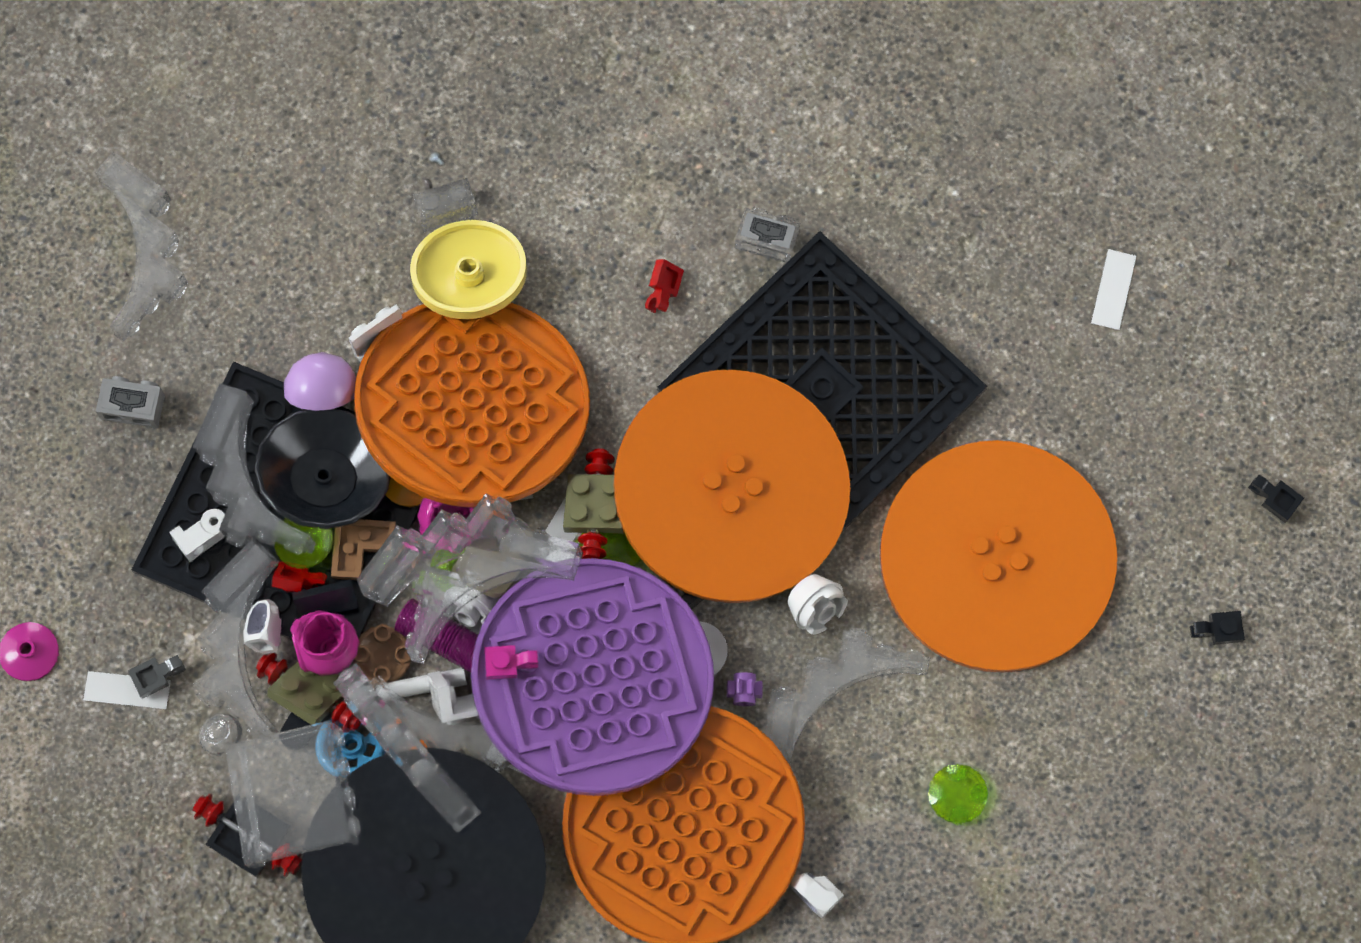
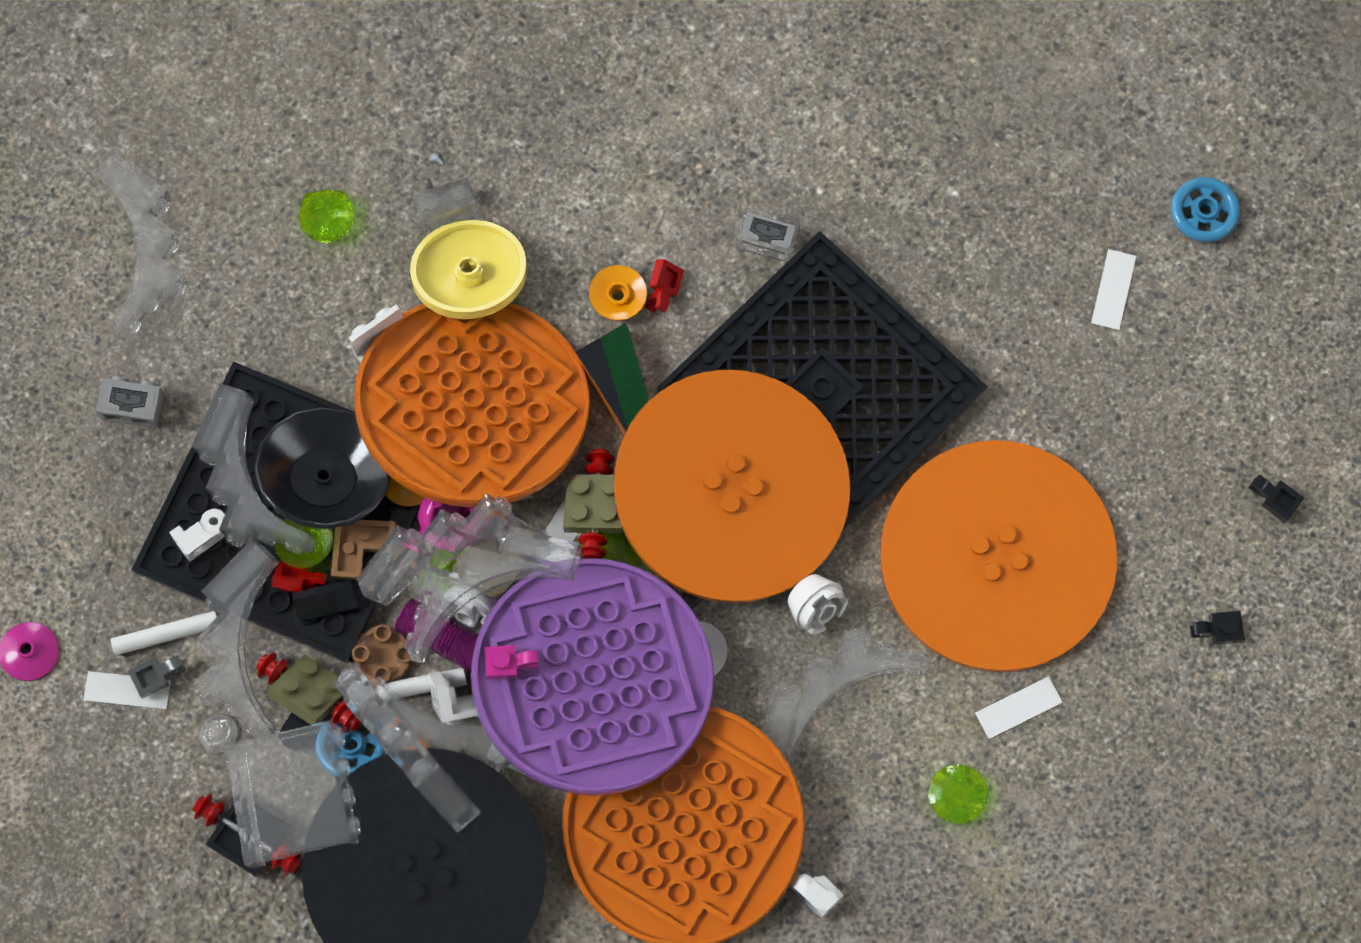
(162, 633): none -> white piece
(263, 627): white rock -> none
(320, 382): lavender cylinder -> none
(325, 215): none -> clear neon green dish
(326, 632): dark pink helmet -> none
(615, 375): none -> slope
(617, 280): none -> light orange dish
(744, 689): medium lavender gear -> none
(1018, 707): none -> white sticker
(1206, 186): none -> dark azure plate

